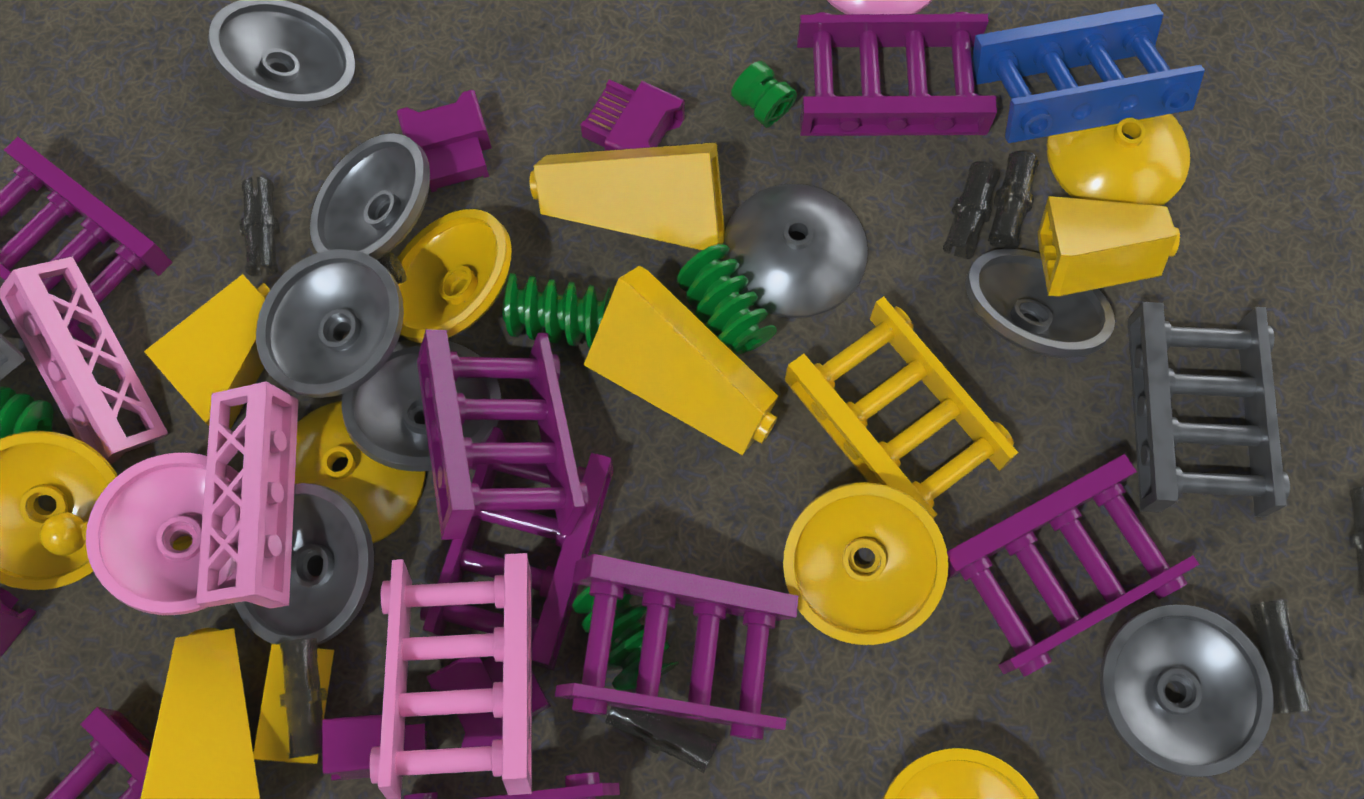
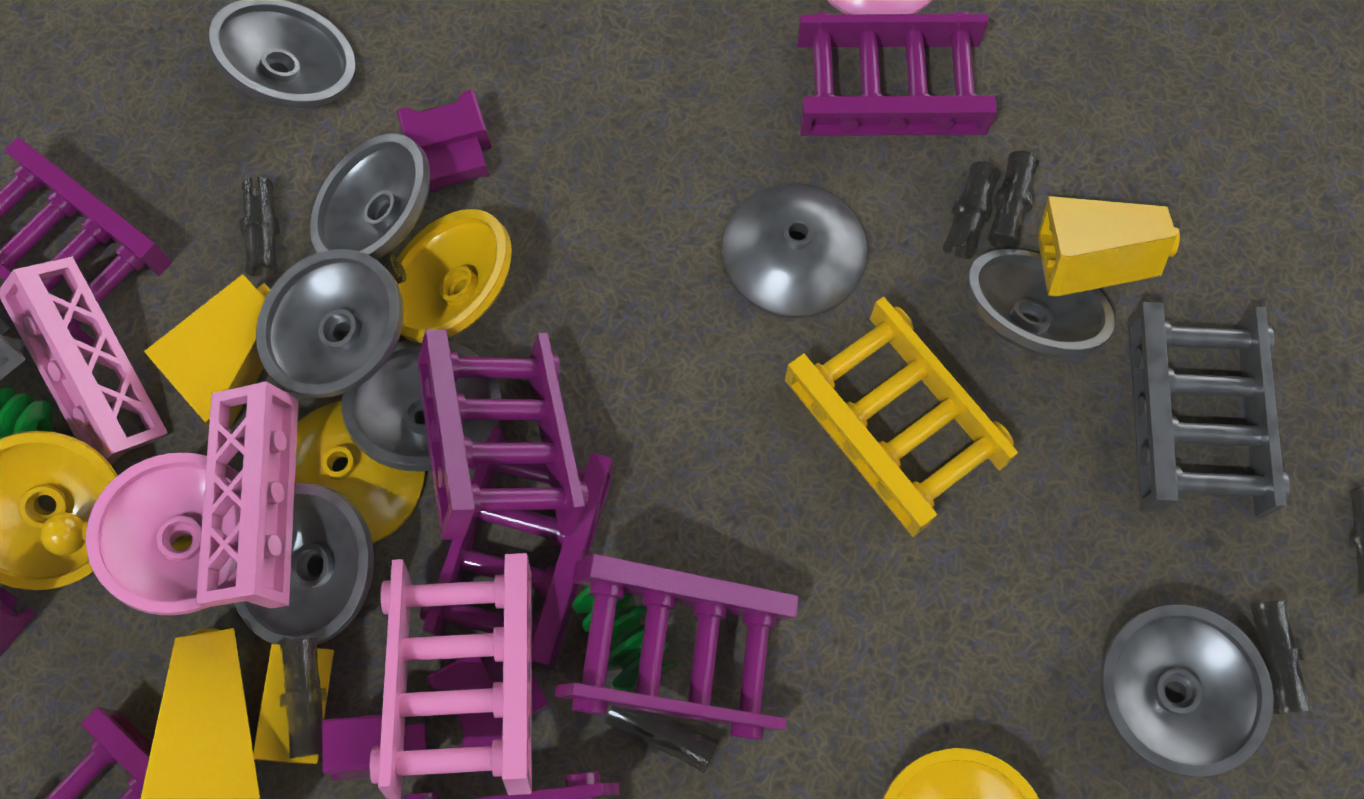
(552, 311): green piece -> none
(632, 117): magenta piece -> none
(640, 191): yellow slope -> none
(679, 365): yellow slope -> none
(720, 302): green piece -> none
(763, 93): green wheel -> none
(875, 599): yellow dish -> none
(1062, 513): magenta fence -> none
(1076, 43): blue fence -> none
(1113, 168): yellow dish -> none

